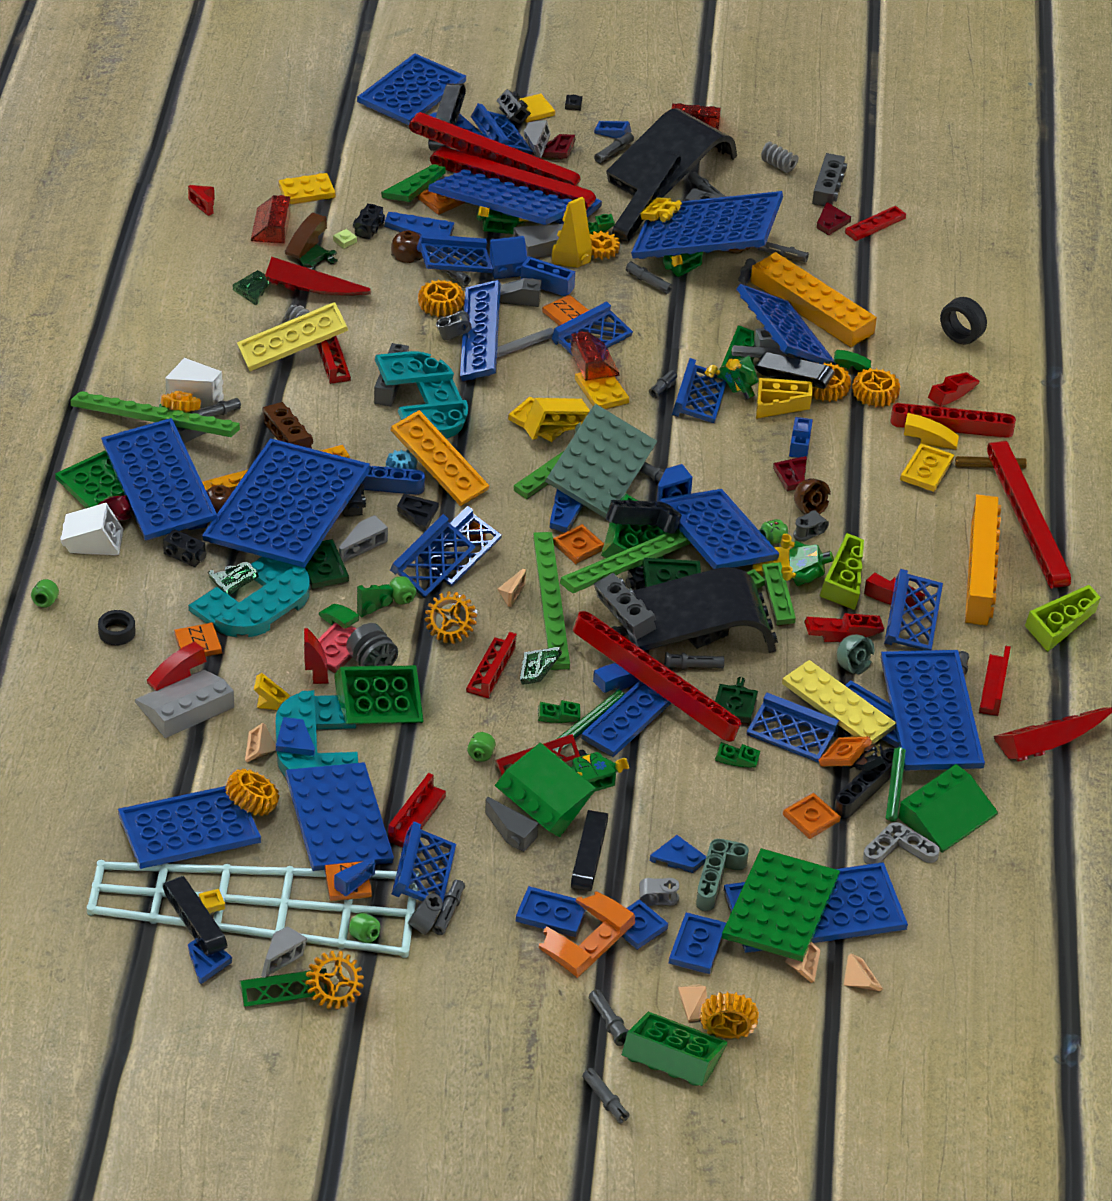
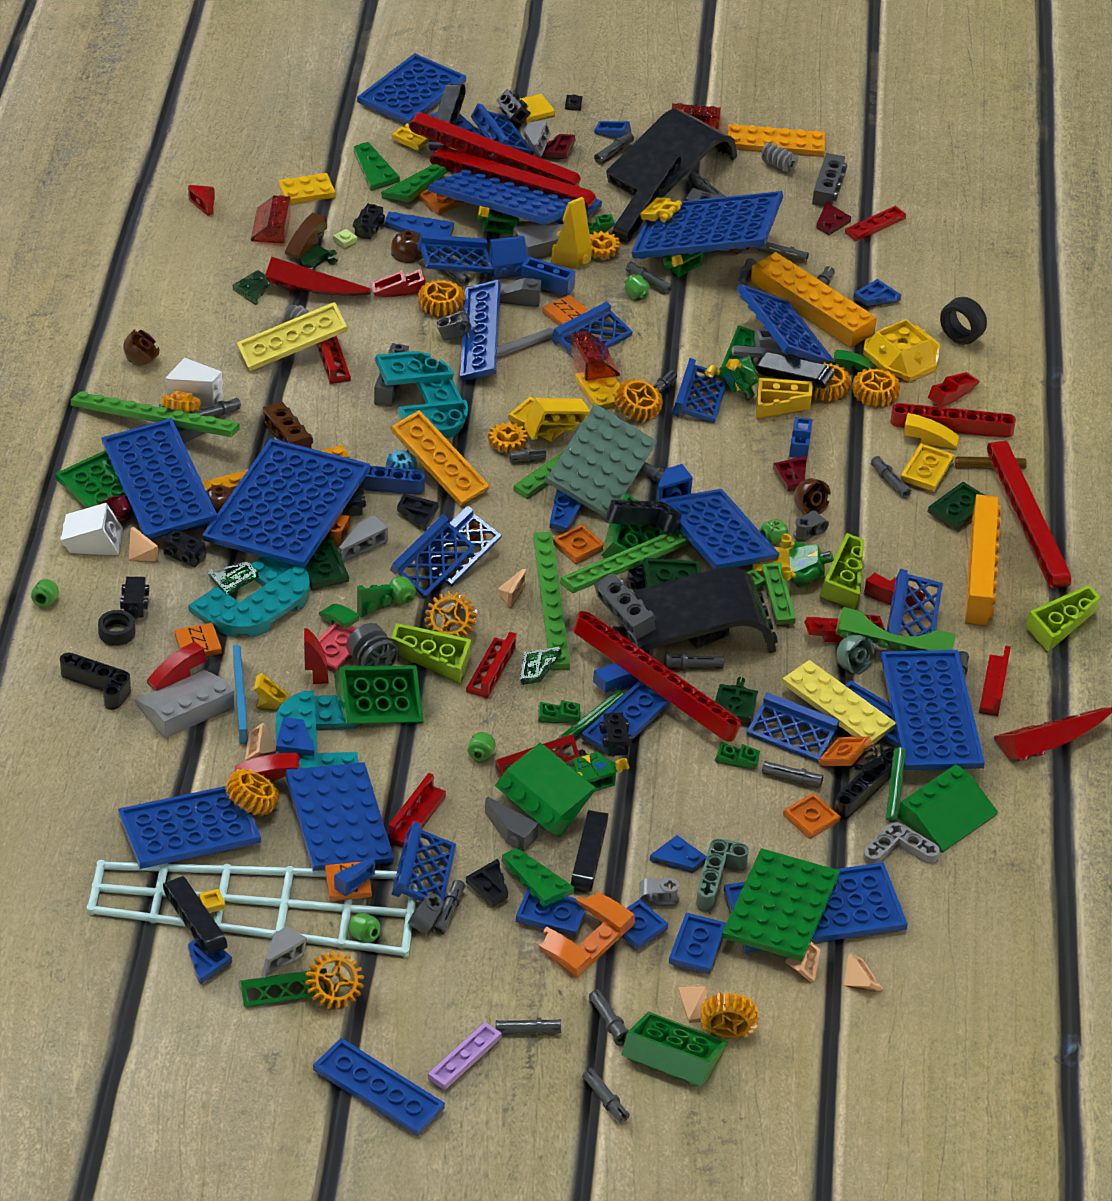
(109, 679): none -> black beam
(135, 595): none -> black brick
(140, 347): none -> reddish brown cylinder
(141, 547): none -> light nougat slope
(240, 696): none -> dark azure tile
(271, 766): none -> red slope
(339, 529): none -> orange piece
(376, 169): none -> green wing
(379, 1086): none -> blue plate
(399, 284): none -> red slope
(407, 137): none -> yellow plate
(433, 650): none -> lime wedge
(464, 1056): none -> lavender plate
(489, 883): none -> black wing
(507, 437): none -> light orange gear
(527, 455): none -> dark grey axle
(528, 1026): none -> dark grey pin
(538, 878): none -> green wing
(615, 734): none -> black brick
(628, 395): none -> light orange gear
(637, 287): none -> bright green head
(794, 141): none -> light orange plate
(801, 776): none -> dark grey pin
(826, 275): none -> dark grey pin
(856, 623): none -> bright green arch
(876, 293): none -> blue wing
(886, 471): none -> dark grey pin
(903, 350): none -> yellow piece
(955, 506): none -> dark green plate

